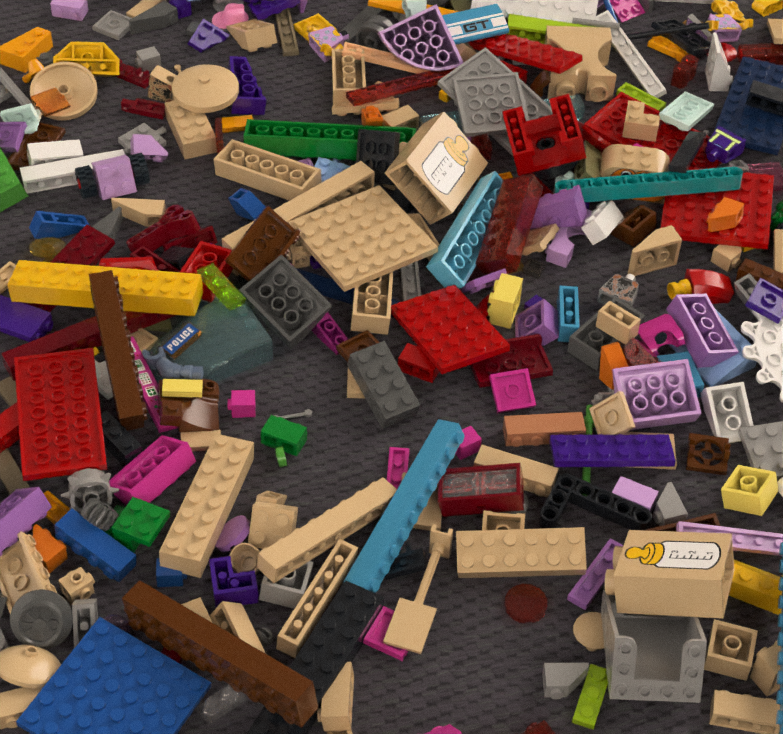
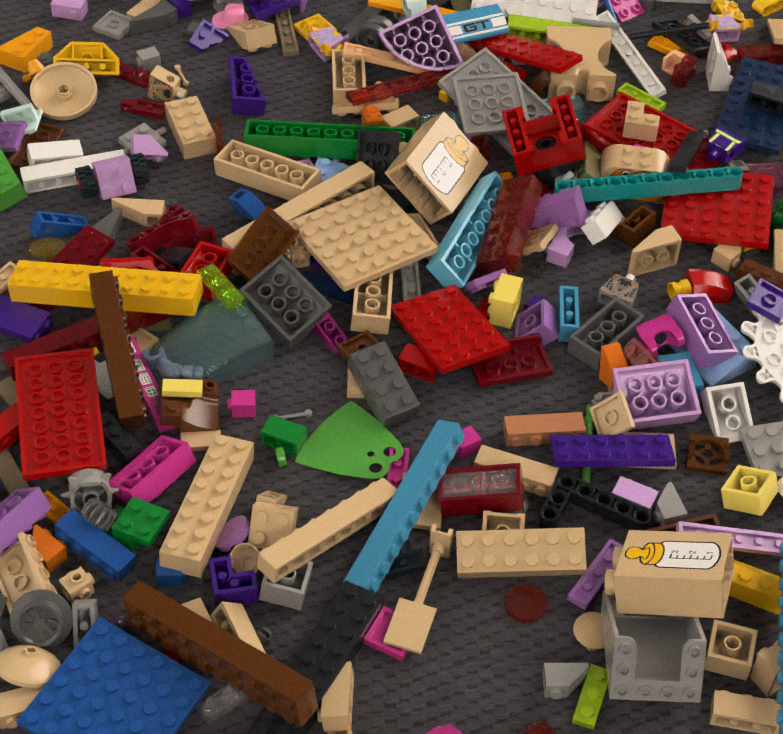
(50, 102): clear orange piece -> none
(181, 340): tile -> none
(205, 88): tan dish -> none
(235, 123): light orange tile -> none
(316, 598): tan brick -> none
(343, 444): none -> bright green piece
(512, 390): dark pink plate -> none
(617, 322): tan brick -> none
(671, 60): none -> light nougat panel
(686, 111): light aqua plate -> none
(726, 215): orange slope -> none

